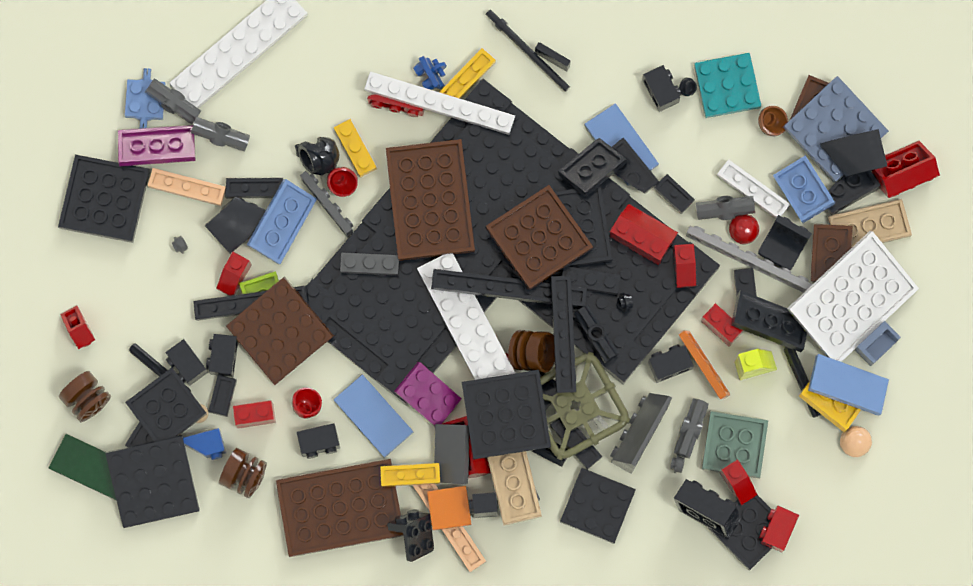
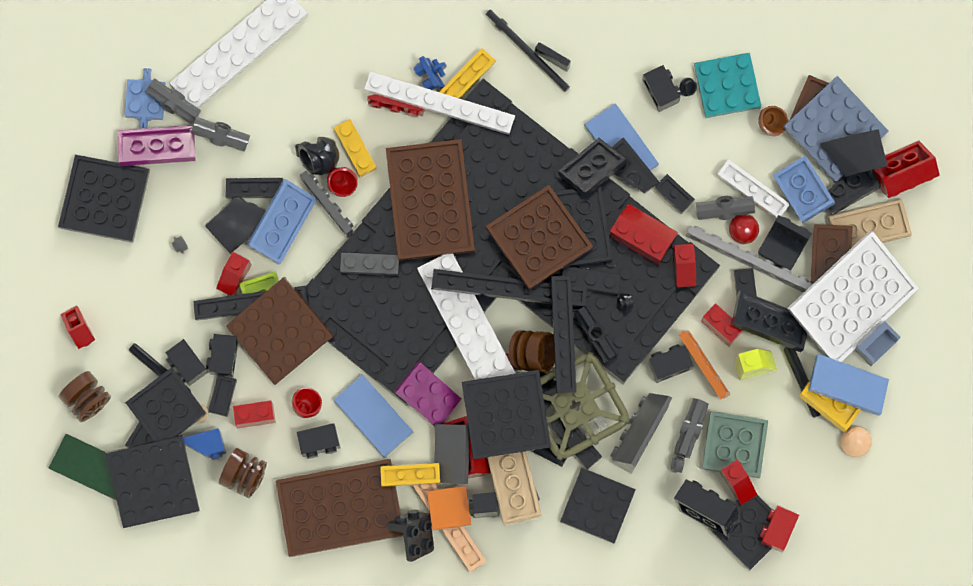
(187, 187): light nougat plate -> none

